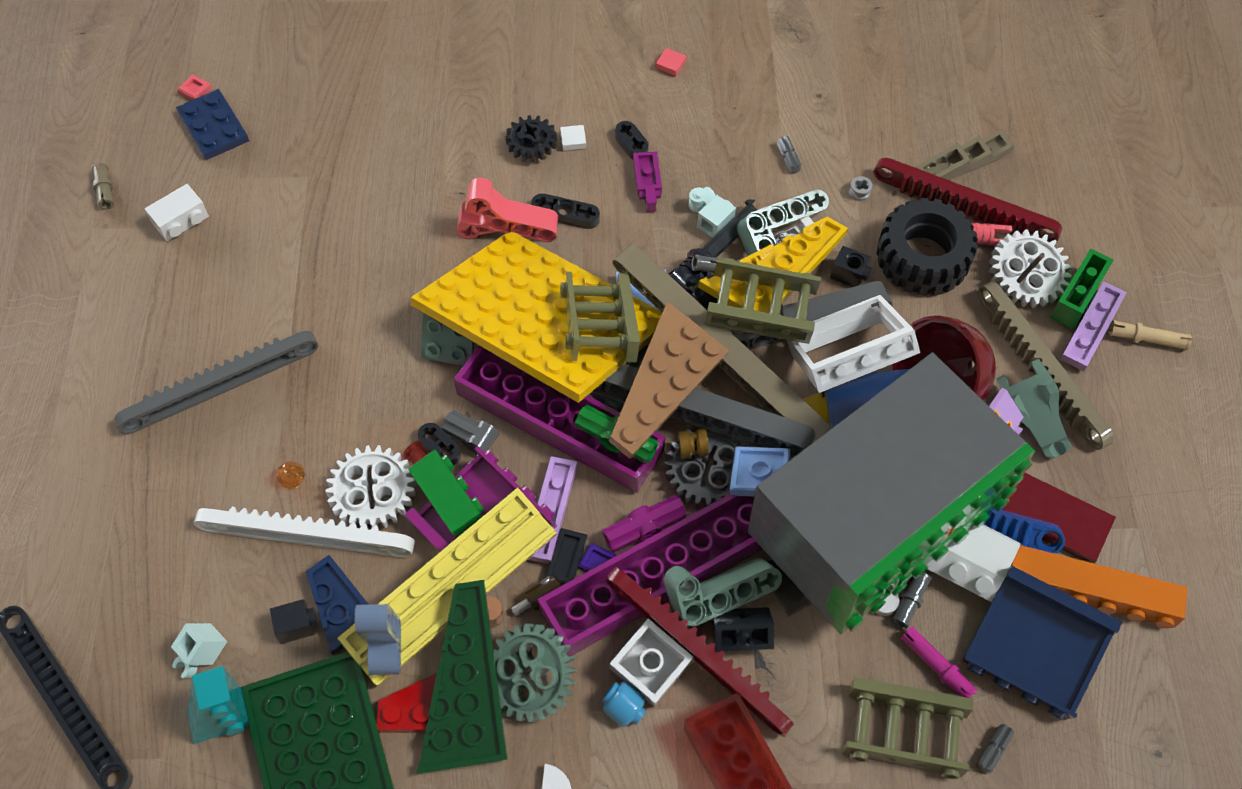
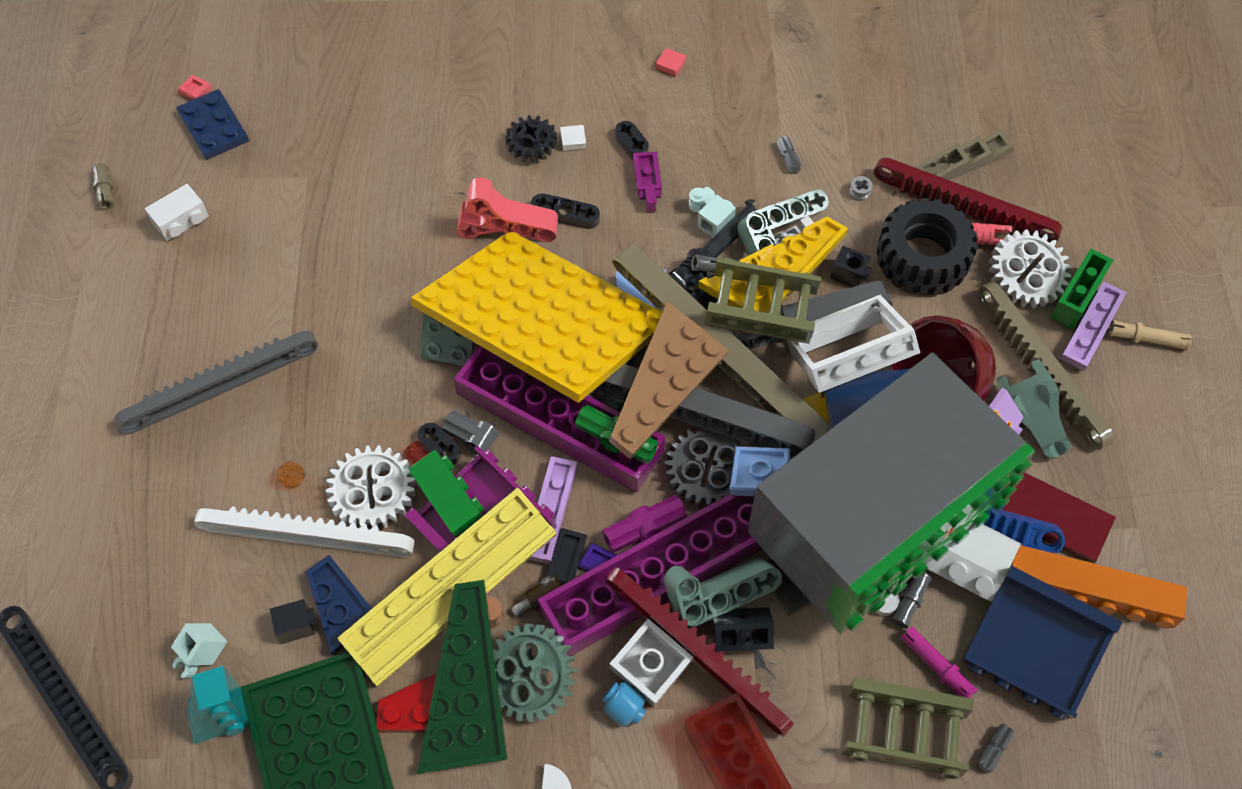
(382, 631): sand blue beam -> none
(623, 307): olive fence -> none
(687, 443): pearl gold wheel -> none

